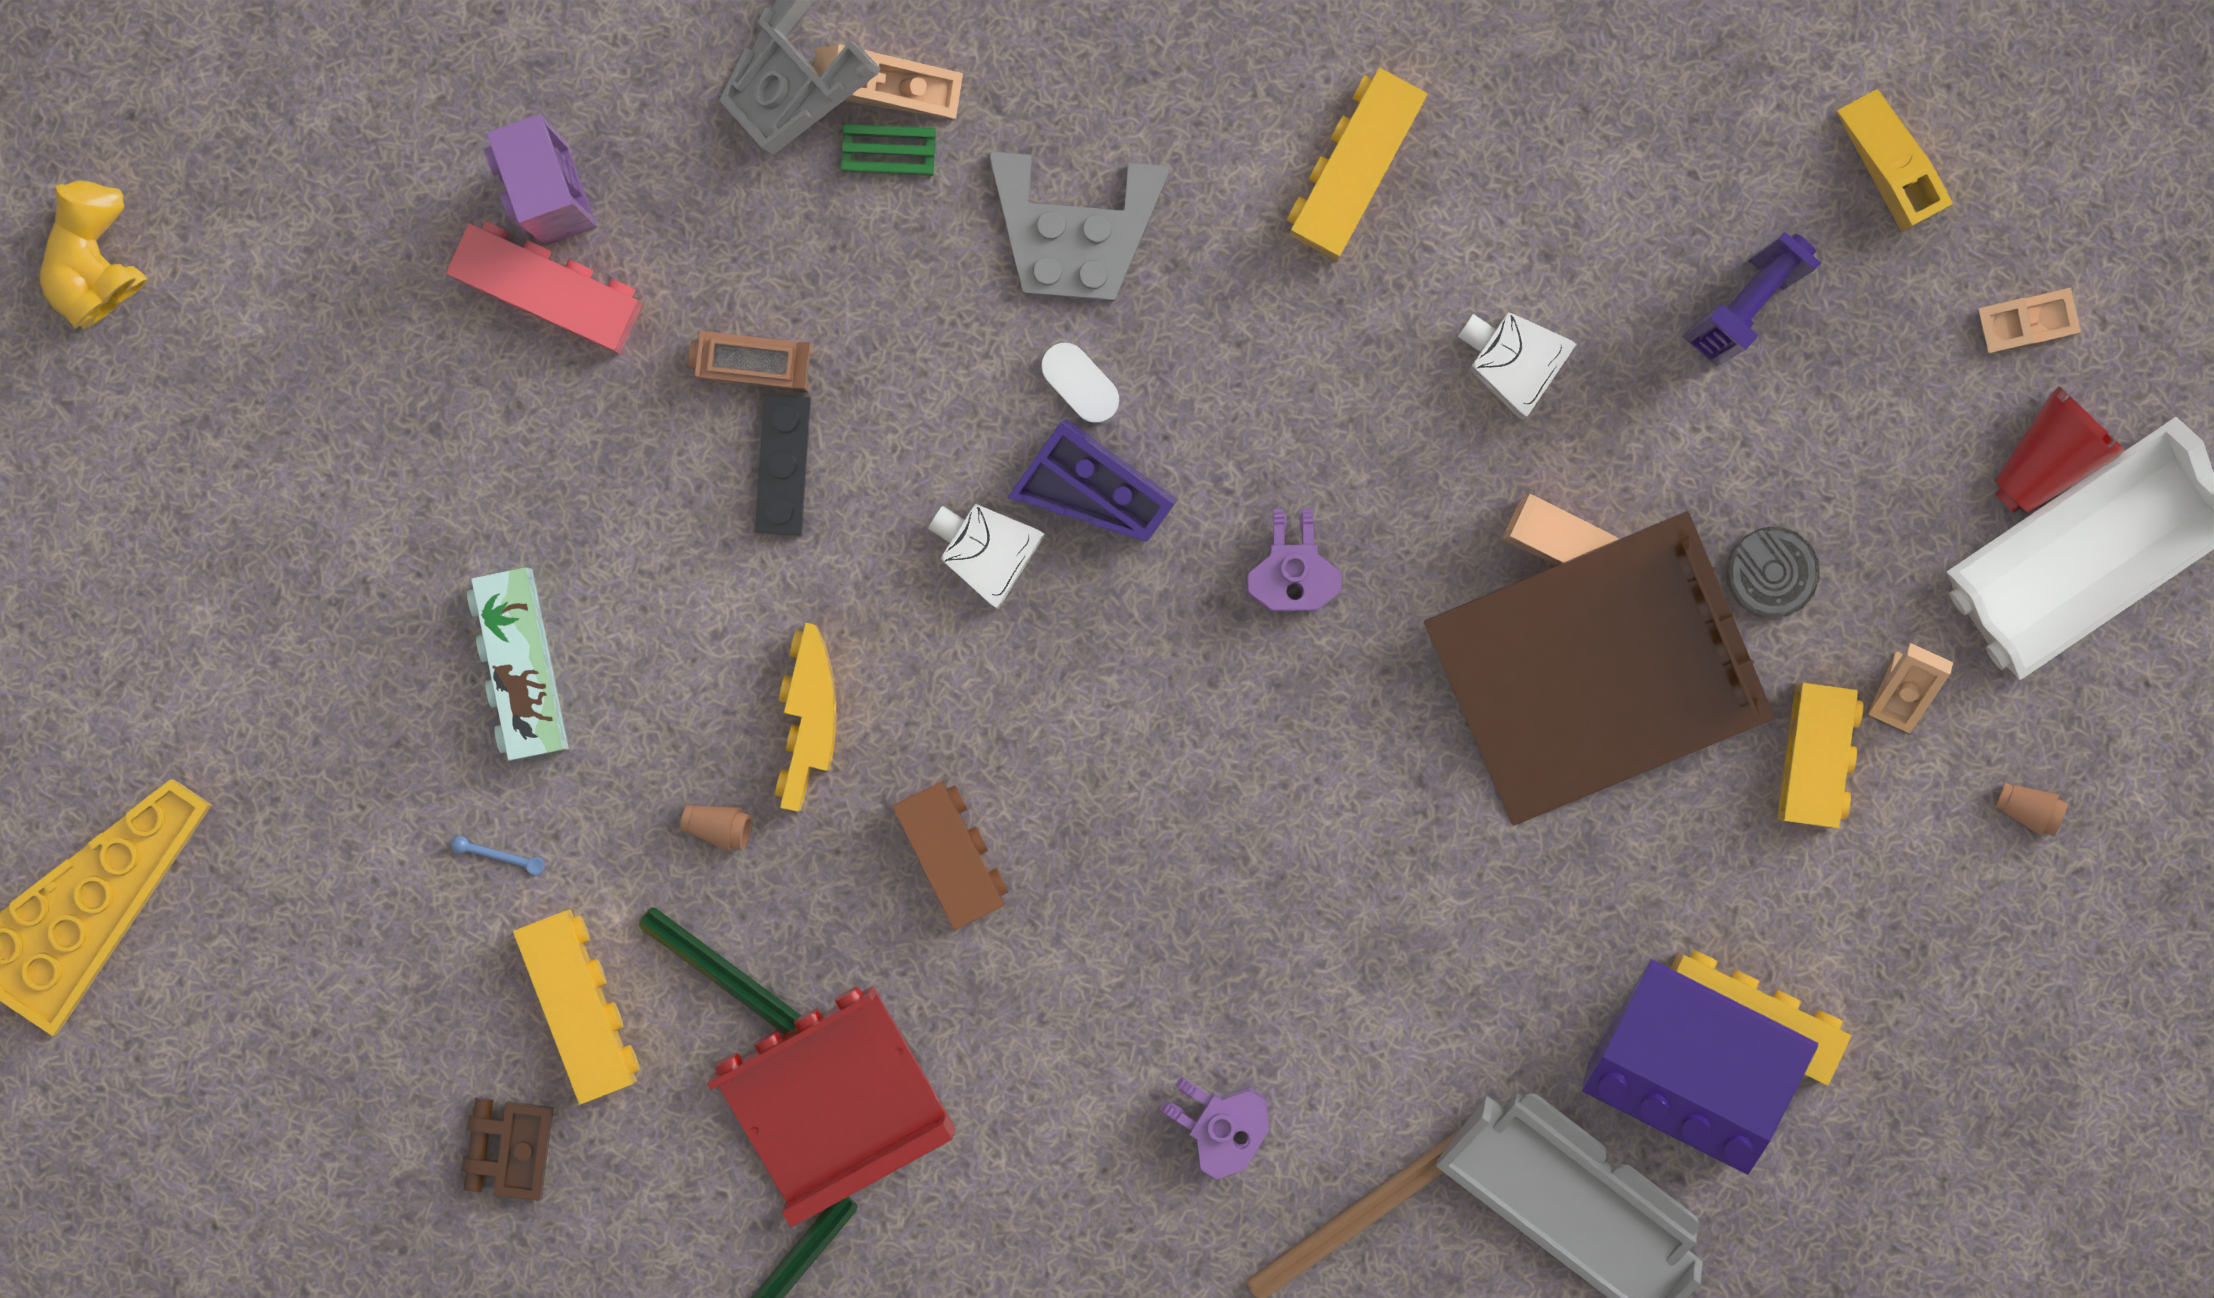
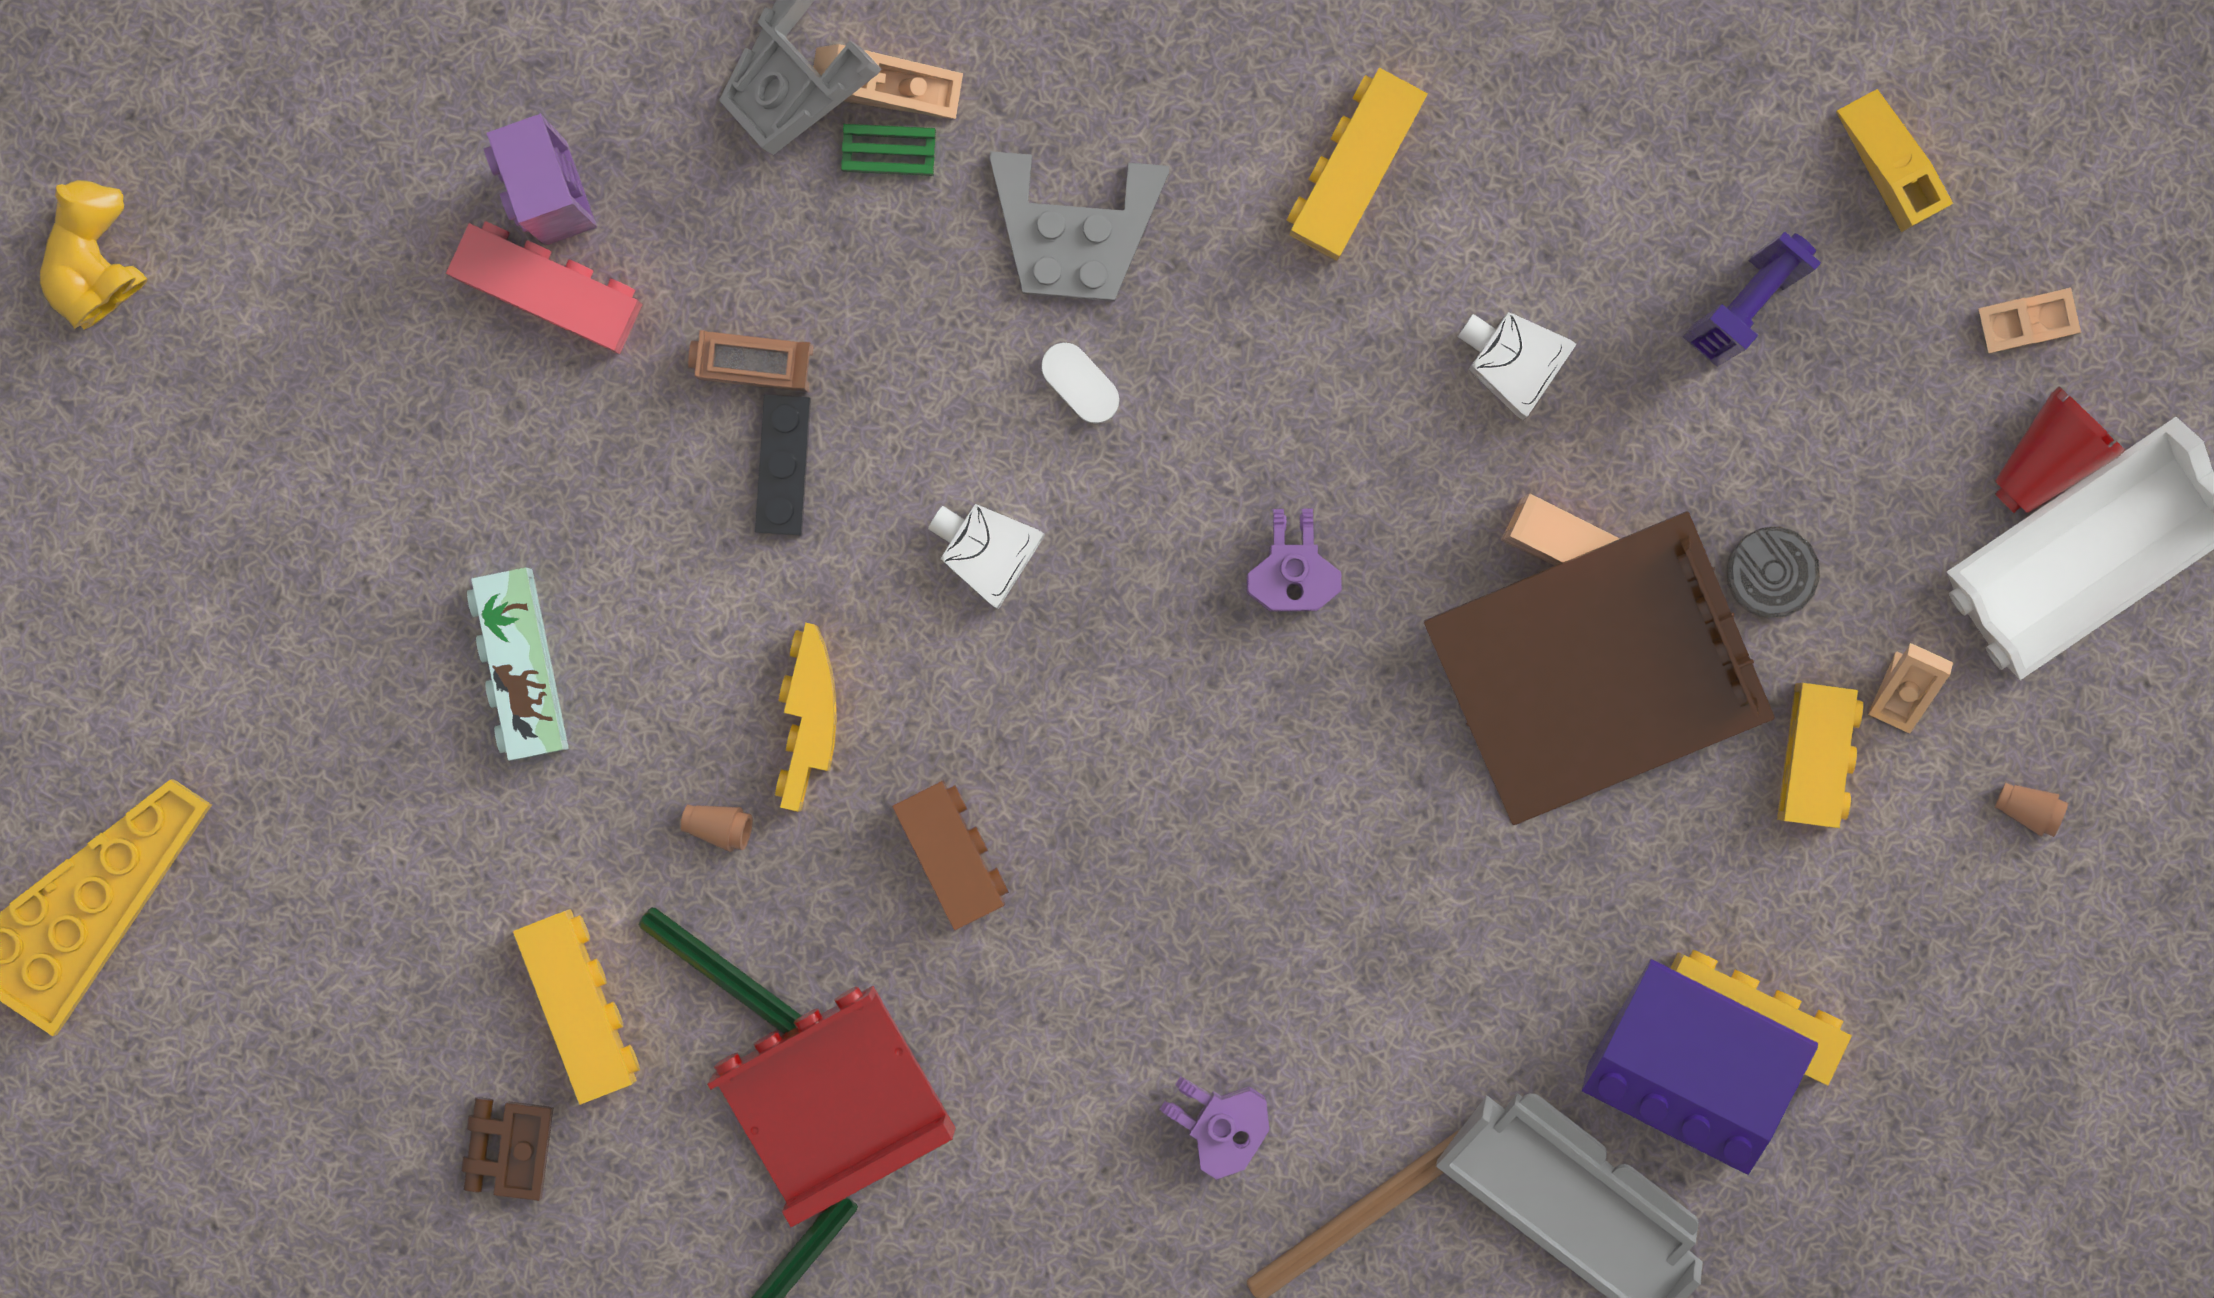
(533, 865): medium blue hinge -> none
(1092, 484): dark purple wedge -> none

